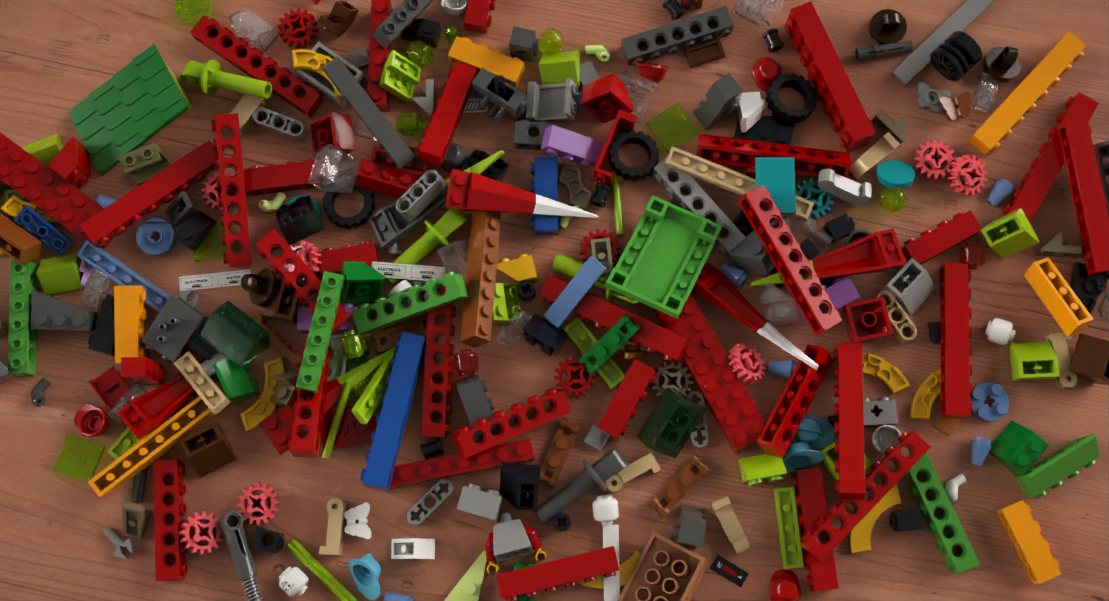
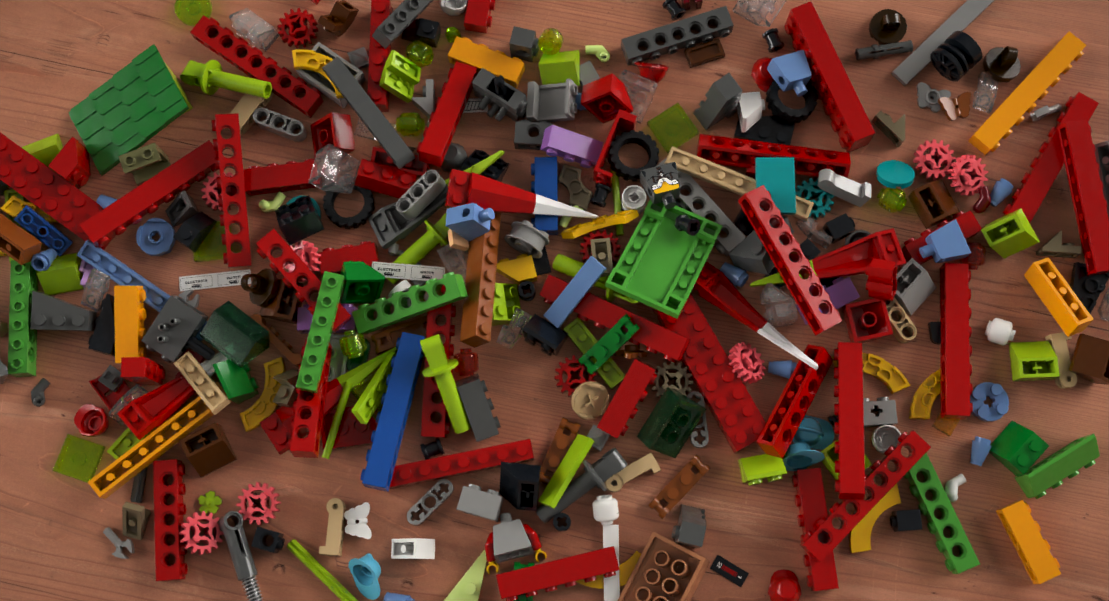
(43, 260): none -> medium blue cone
(112, 378): none -> dark grey tile
(209, 502): none -> lime plant
(293, 581): white head -> none
(441, 368): none -> lime piece
(457, 241): none -> light nougat tile
(469, 220): none -> medium blue torso
(527, 238): none -> light grey wheel
(542, 264): none -> black sticker
(557, 407): red brick -> none
(566, 471): none -> lime tile
(590, 400): none -> tan tile
(602, 221): none -> yellow tile
(633, 198): none -> white wheel
(661, 184): none -> dark grey torso
(684, 223): none -> black bush
(730, 525): tan leg -> none
(788, 528): lime plate -> none
(791, 72): none -> medium blue torso
(874, 155): tan leg -> none
(881, 279): none -> red brick
(933, 203): none -> reddish brown slope
(946, 244): none -> medium blue torso
(984, 200): none -> dark red arm
(1044, 111): none -> light grey bar

